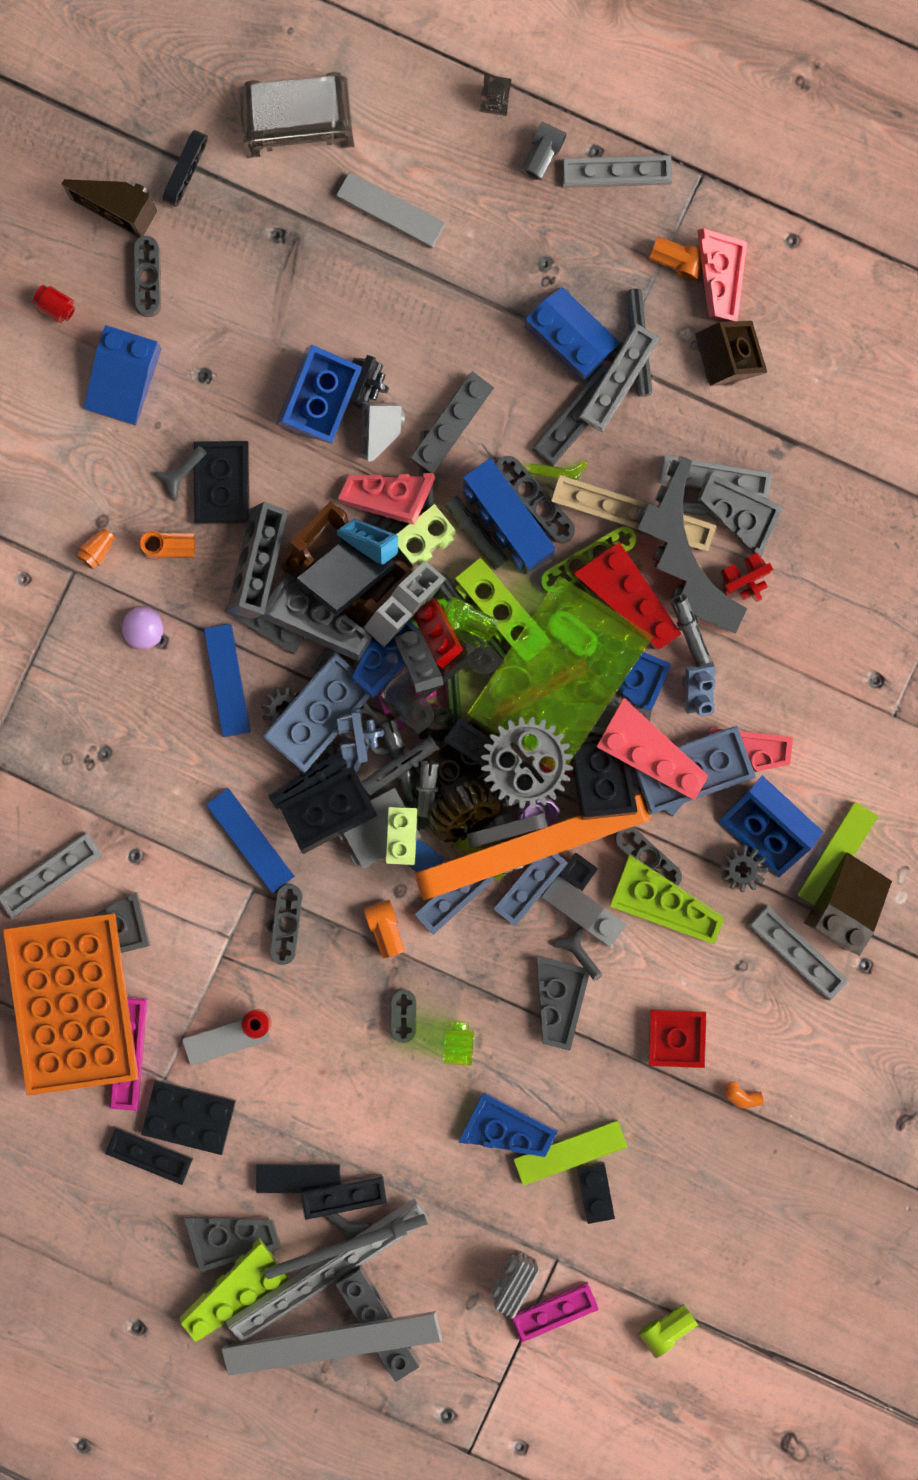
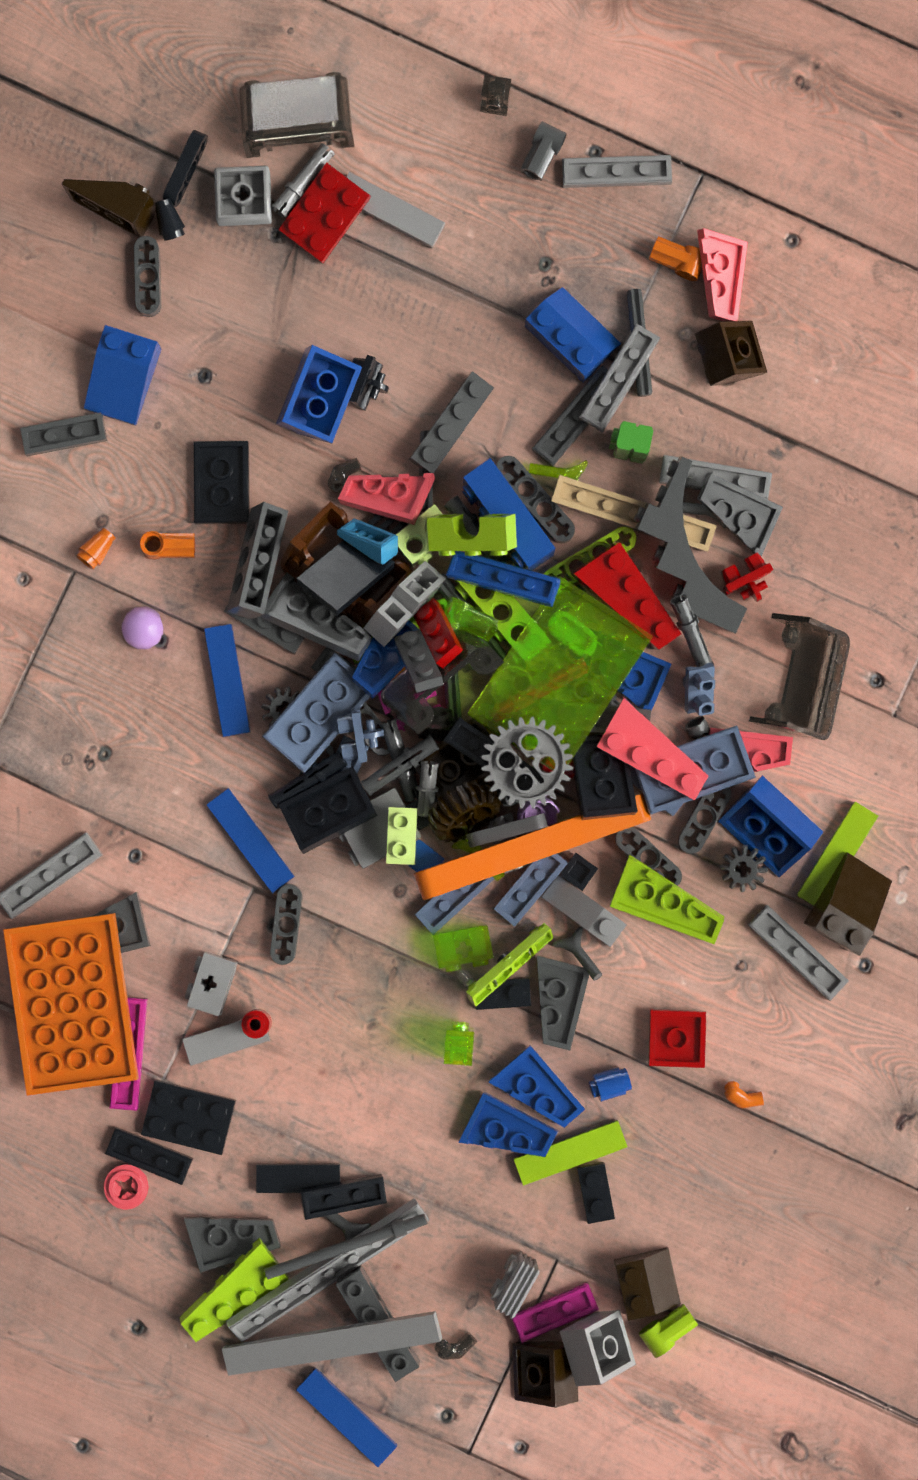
(54, 303): red brick -> none
(63, 434): none -> dark grey plate
(113, 1188): none -> coral gear
(168, 220): none -> black cone
(174, 478): dark grey piece -> none
(211, 1000): none -> light grey brick
(228, 187): none -> light grey brick
(295, 189): none -> light grey pin
(325, 212): none -> red plate
(341, 472): none -> clear smoke arm
(346, 1417): none -> blue tile
(379, 427): slope -> none
(383, 922): orange piece -> none
(410, 1016): dark grey beam -> none
(449, 535): none -> lime arch
(455, 1350): none -> clear smoke arm
(476, 936): none -> clear neon green brick
(503, 578): none -> blue tile
(507, 963): none -> lime piece
(508, 995): none -> black plate
(537, 1086): none -> blue wing
(543, 1374): none -> dark brown slope
(597, 1348): none -> light grey brick
(610, 1084): none -> blue brick
(631, 442): none -> bright green brick
(647, 1283): none -> dark brown slope
(697, 727): none -> dark grey hinge
(708, 828): none -> dark grey beam
(811, 680): none -> clear smoke windscreen

